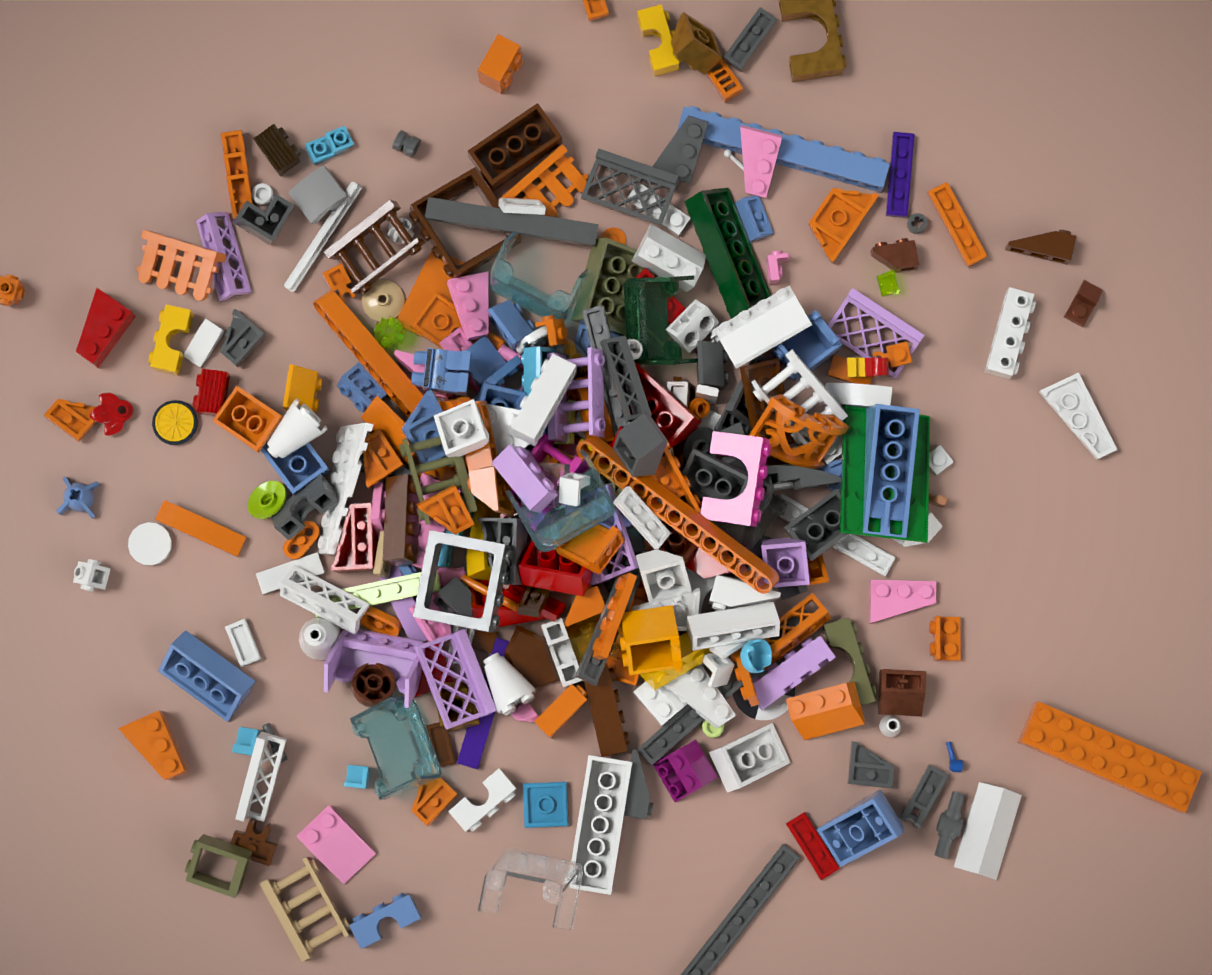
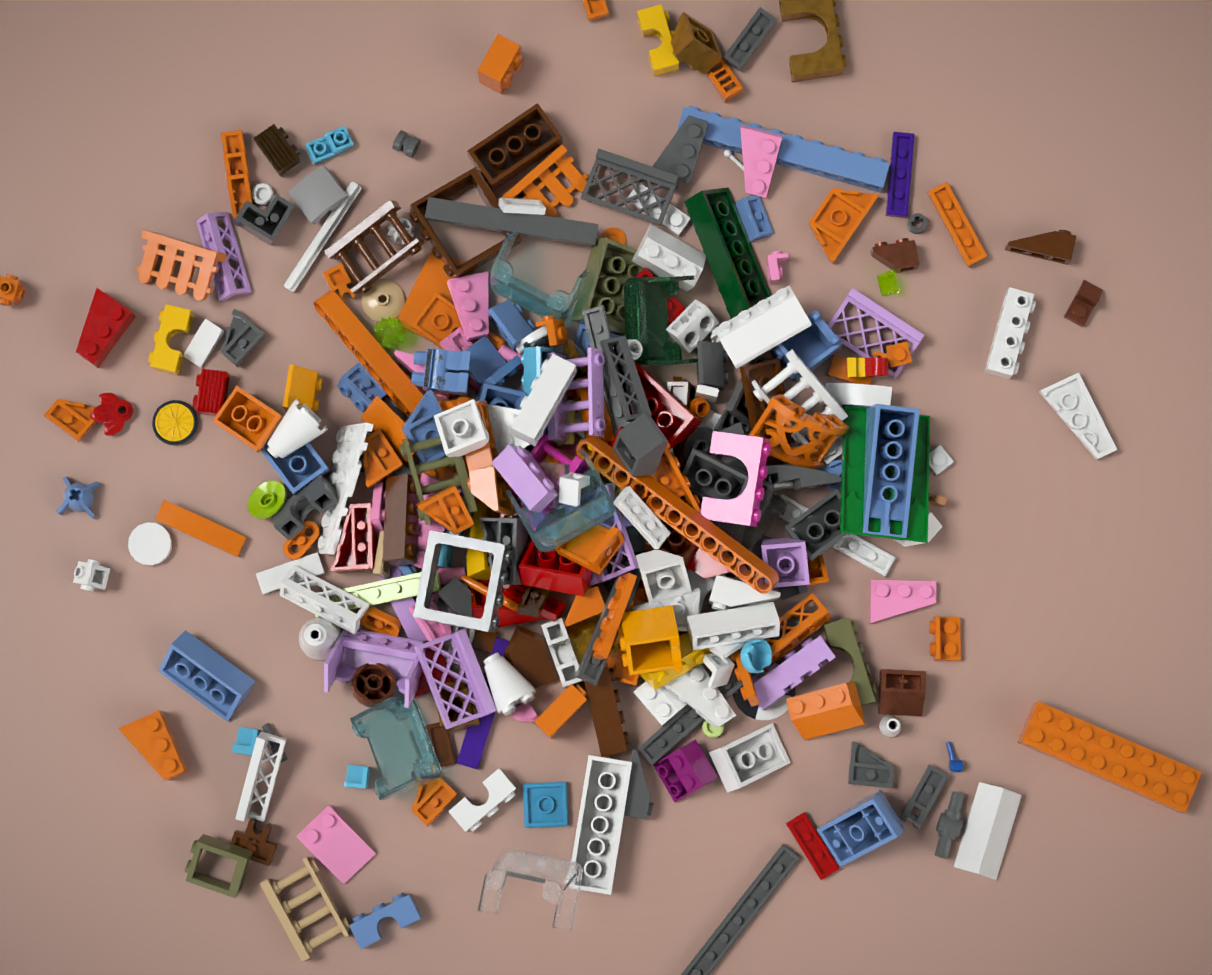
(243, 642): white tile -> none

